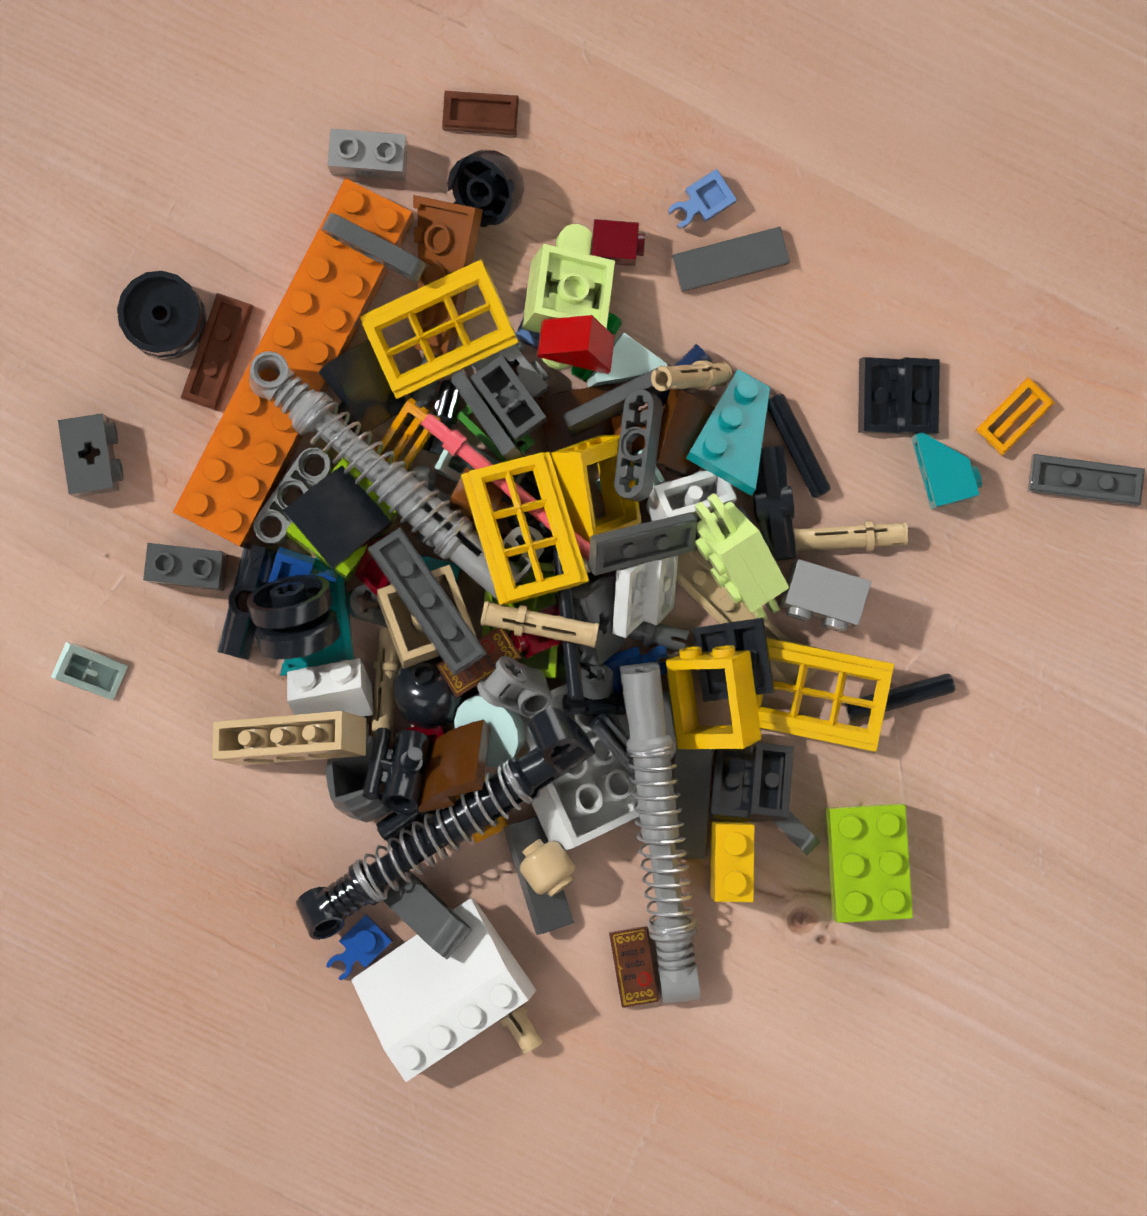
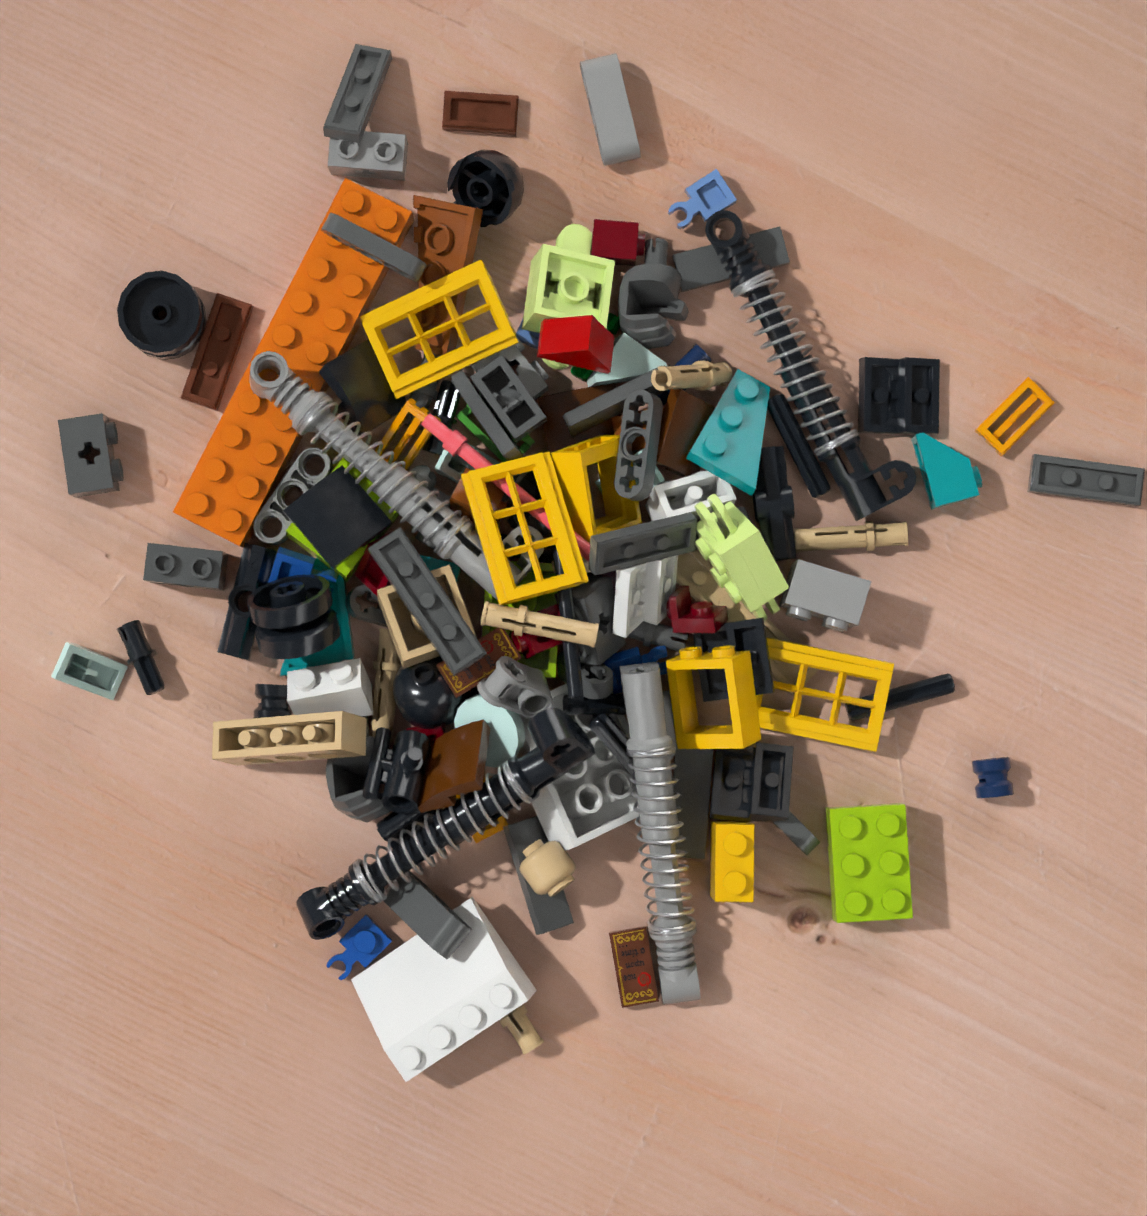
(141, 656): none -> black axle
(272, 701): none -> black wheel
(357, 93): none -> dark grey tile
(610, 109): none -> light grey beam
(650, 295): none -> dark grey piece
(695, 617): none -> dark red bracket
(802, 376): none -> black piece
(992, 777): none -> dark blue wheel

